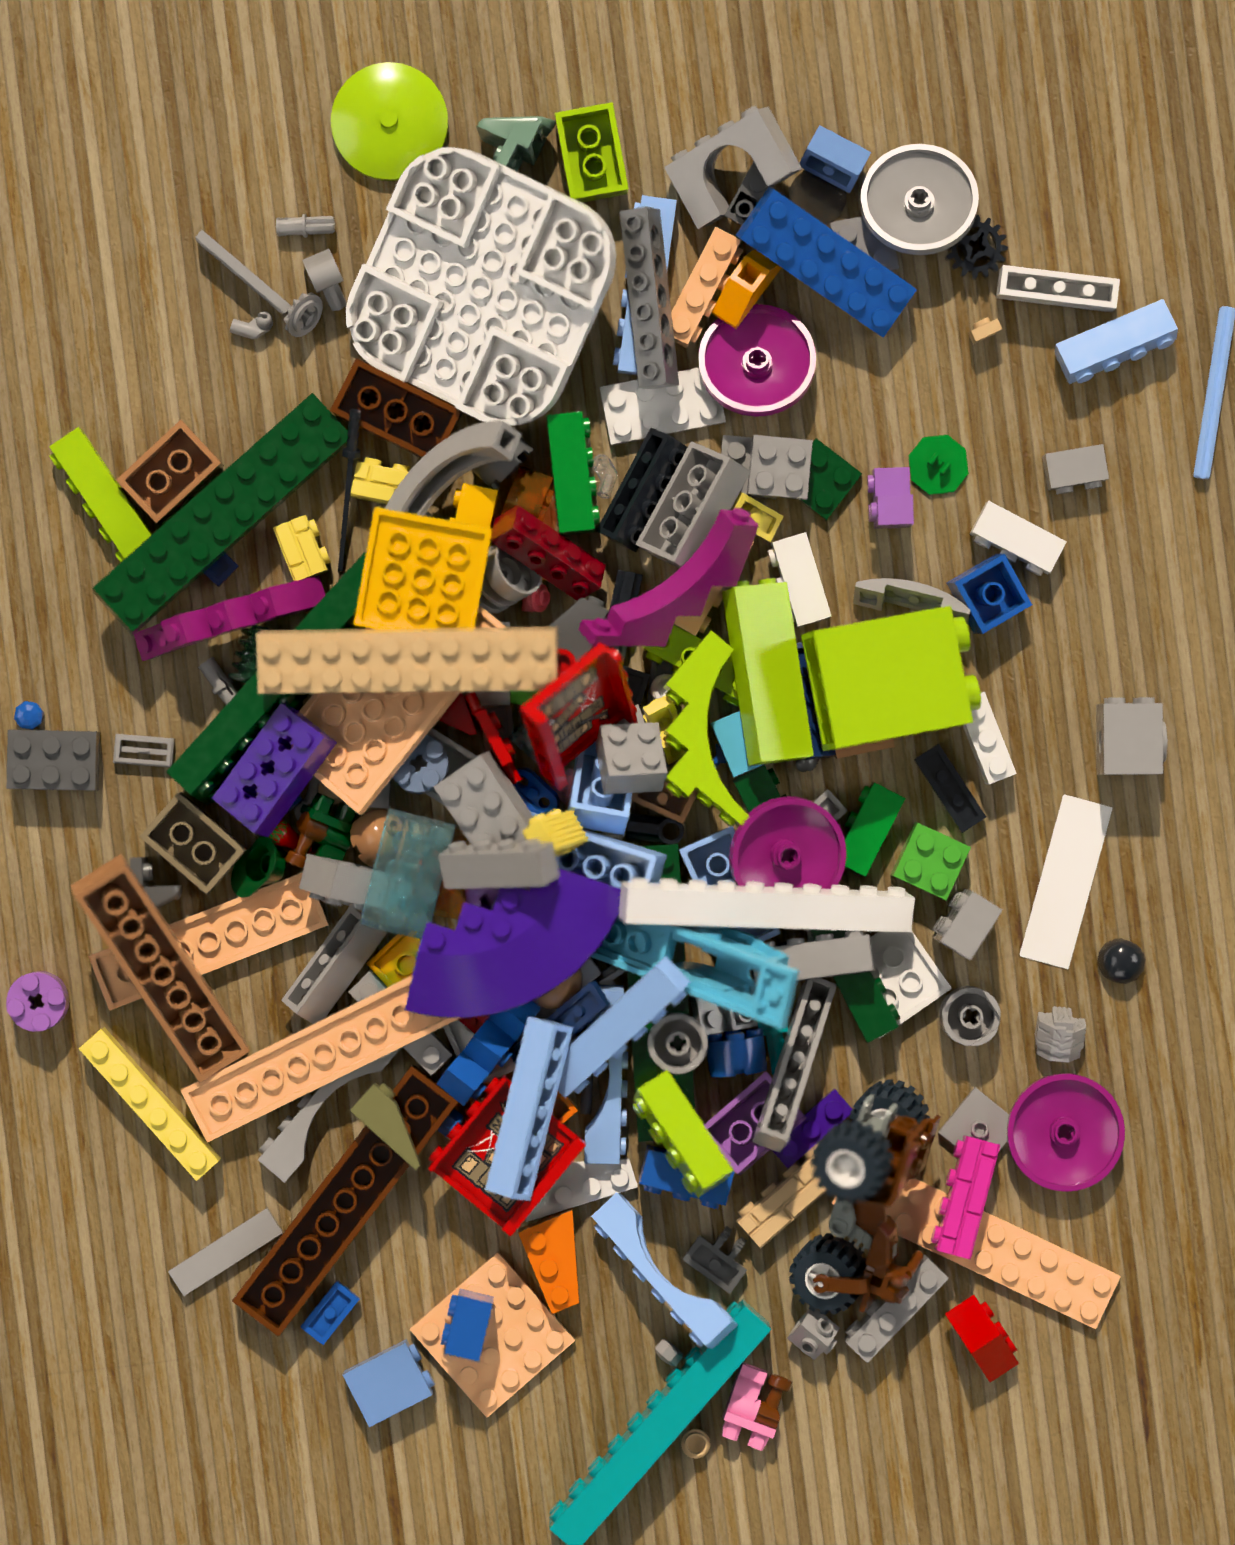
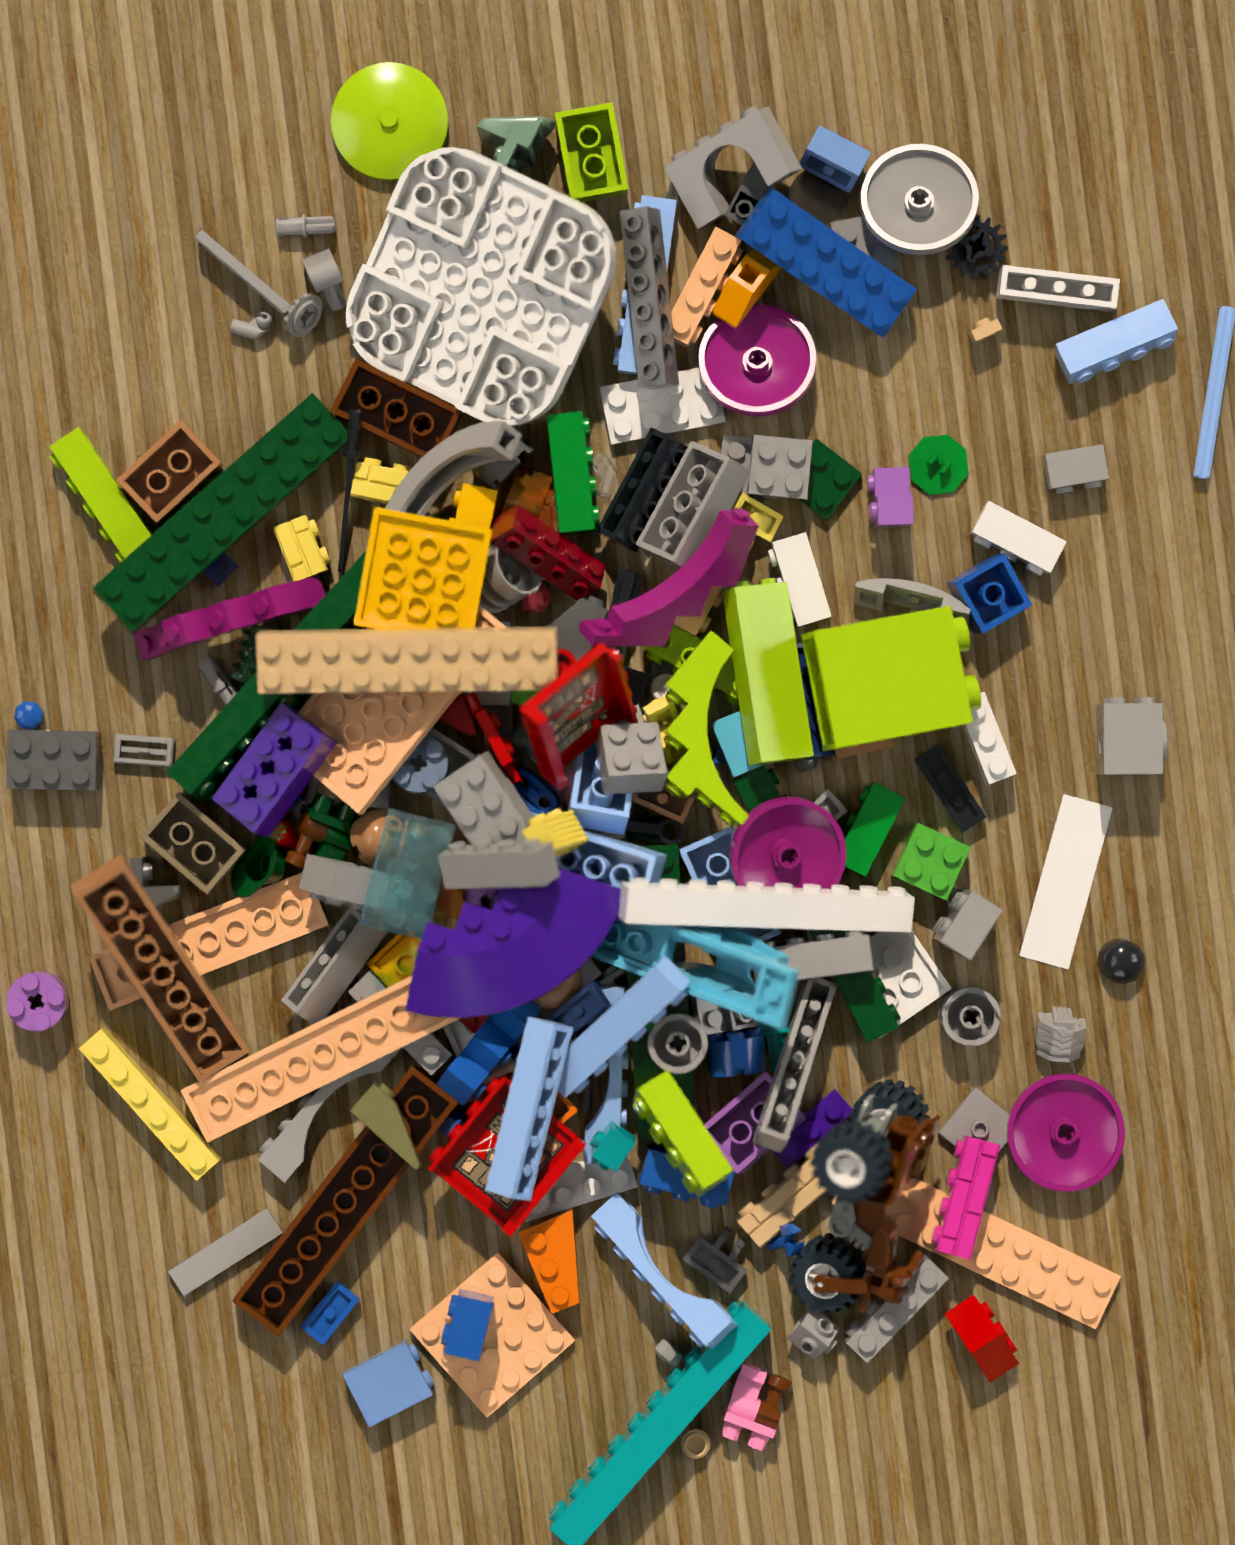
(611, 1146): none -> teal brick
(786, 1240): none -> blue bar

